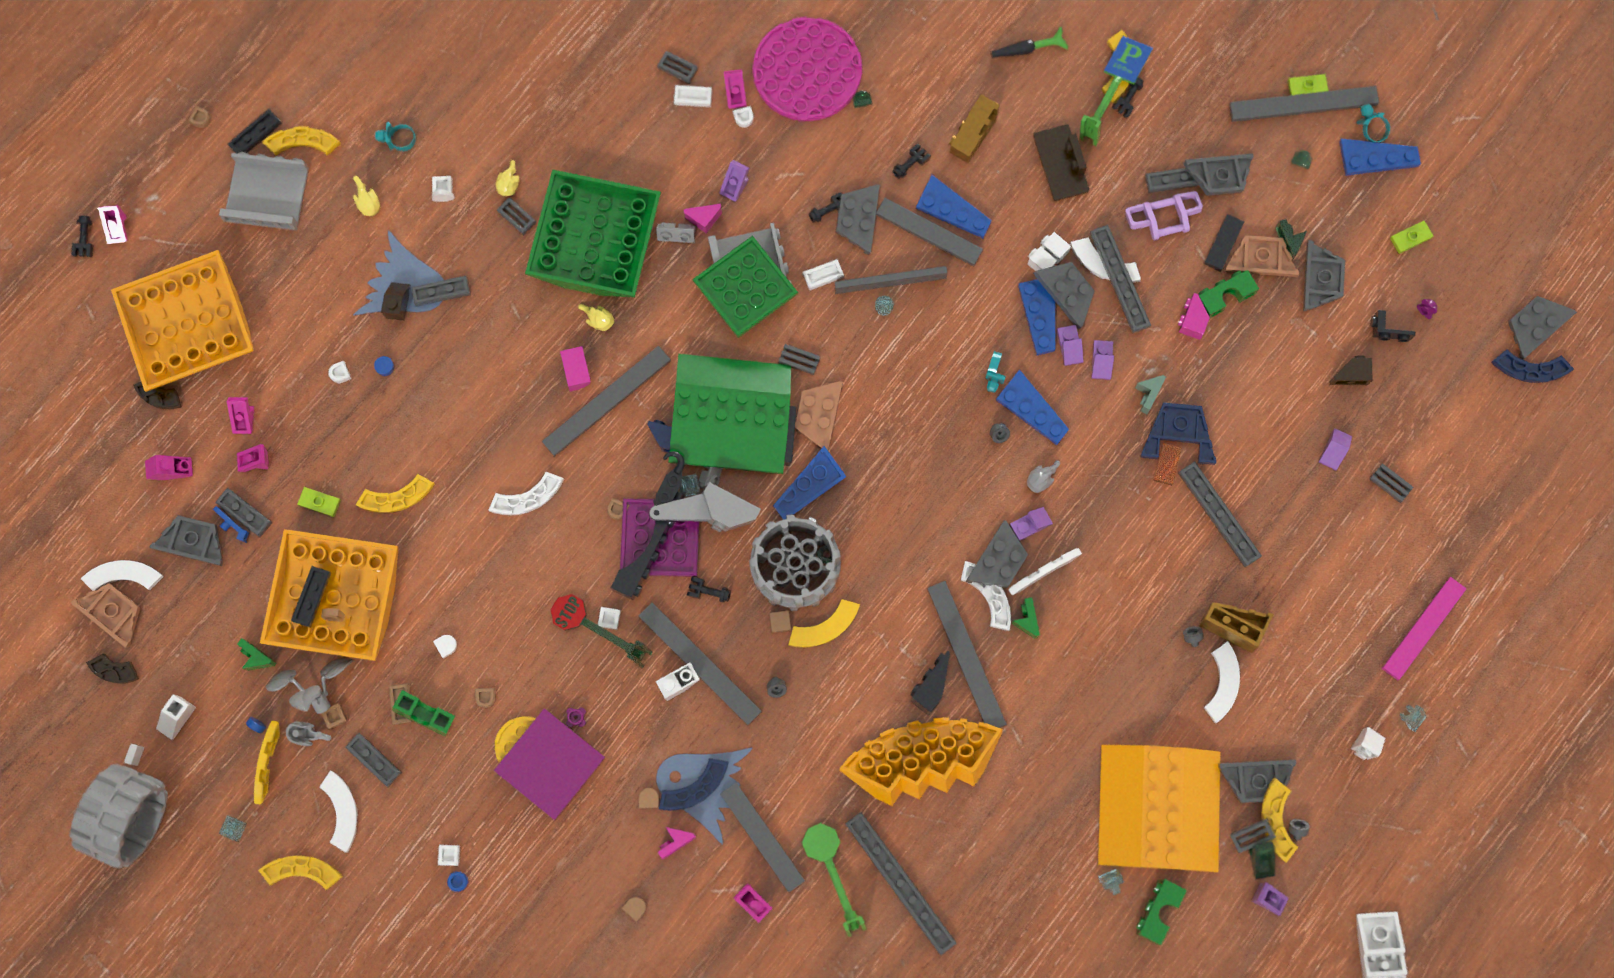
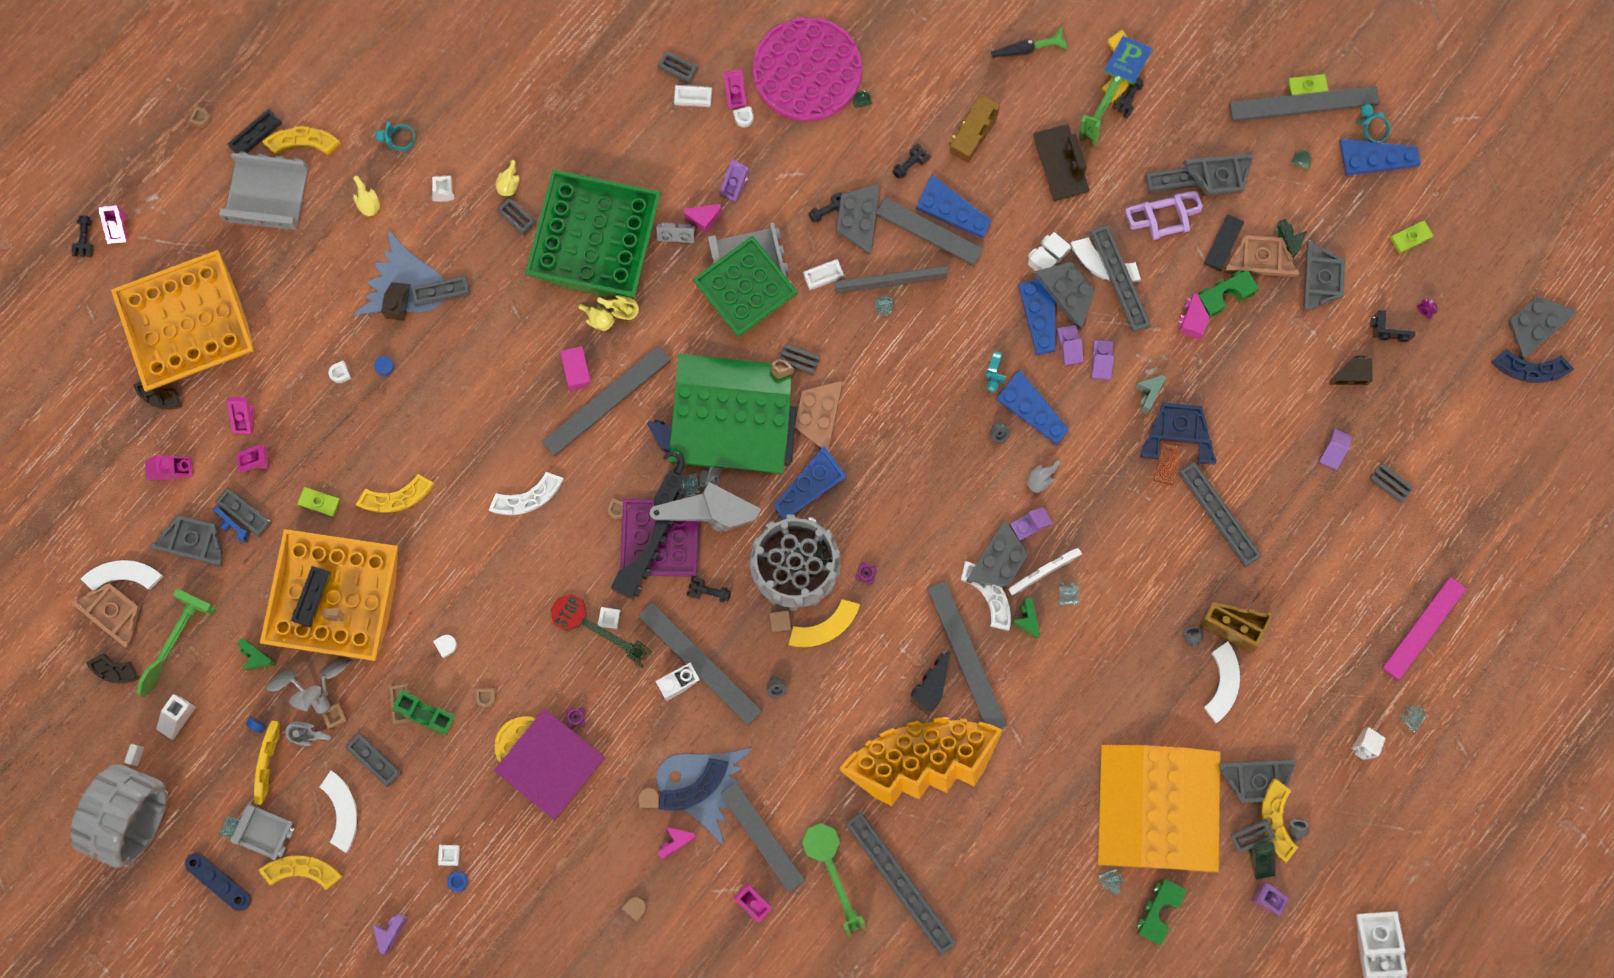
(153, 672): none -> bright green piece
(218, 881): none -> dark blue plate
(263, 832): none -> light grey panel
(387, 938): none -> medium lavender slope
(623, 307): none -> light yellow piece
(781, 368): none -> medium nougat tile
(866, 568): none -> magenta plate
(1068, 594): none -> clear light blue tile

